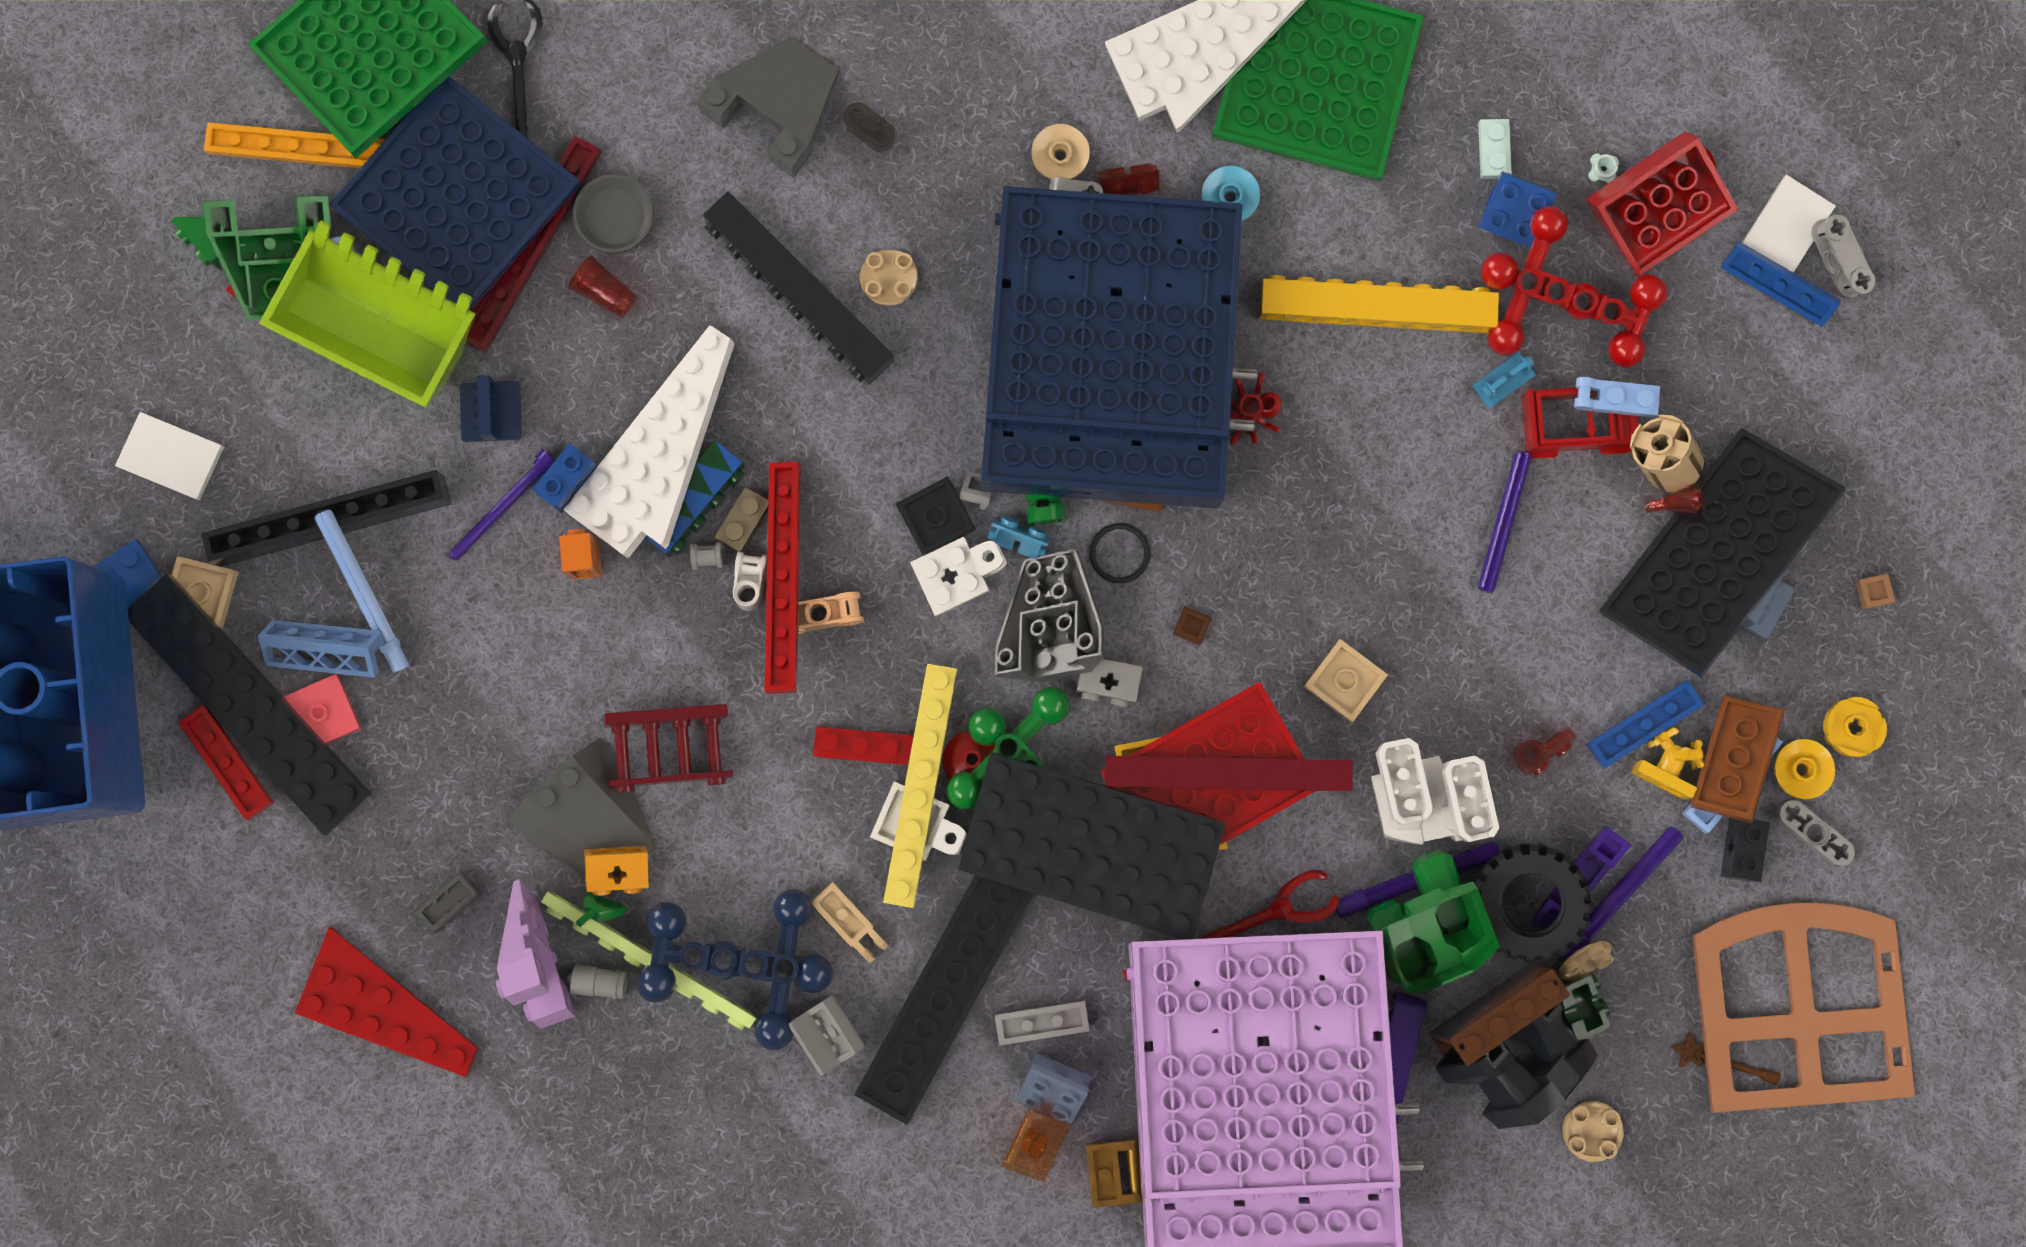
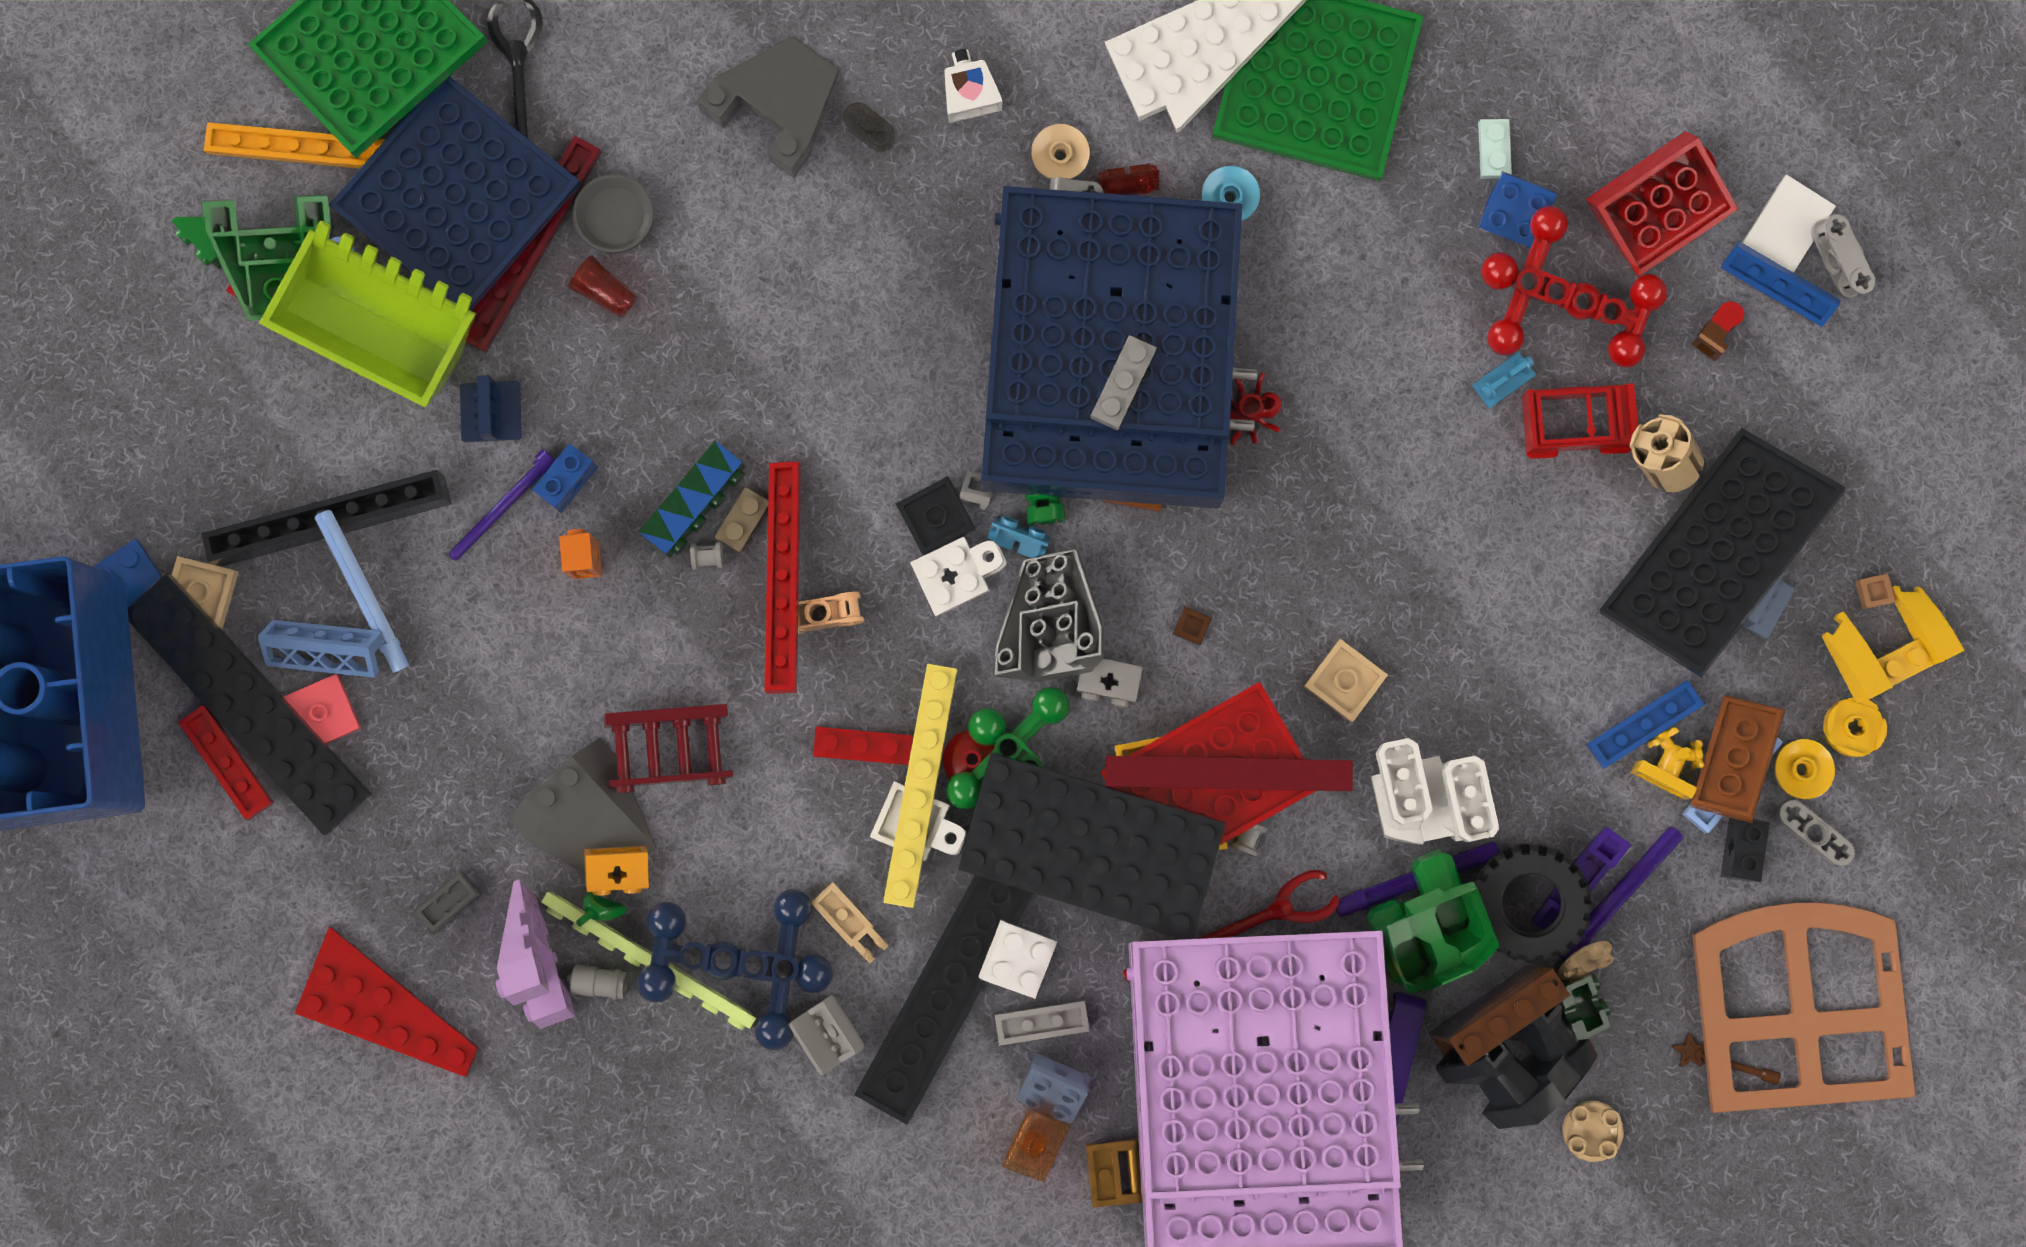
(169, 456): white tile -> none
(649, 468): white wing -> none
(749, 574): white piece -> none
(798, 288): black brick -> none
(888, 277): tan dish -> none
(970, 88): none -> white torso
(1017, 959): none -> white plate
(1100, 534): black piece -> none
(1123, 383): none -> light grey plate
(1248, 840): none -> light grey bush
(1378, 305): yellow brick -> none
(1504, 522): dark purple axle -> none
(1556, 745): clear red plate -> none
(1609, 162): light aqua plate -> none
(1617, 397): light blue plate -> none
(1684, 500): clear red cone -> none
(1721, 322): none -> leg
(1870, 676): none -> yellow wedge

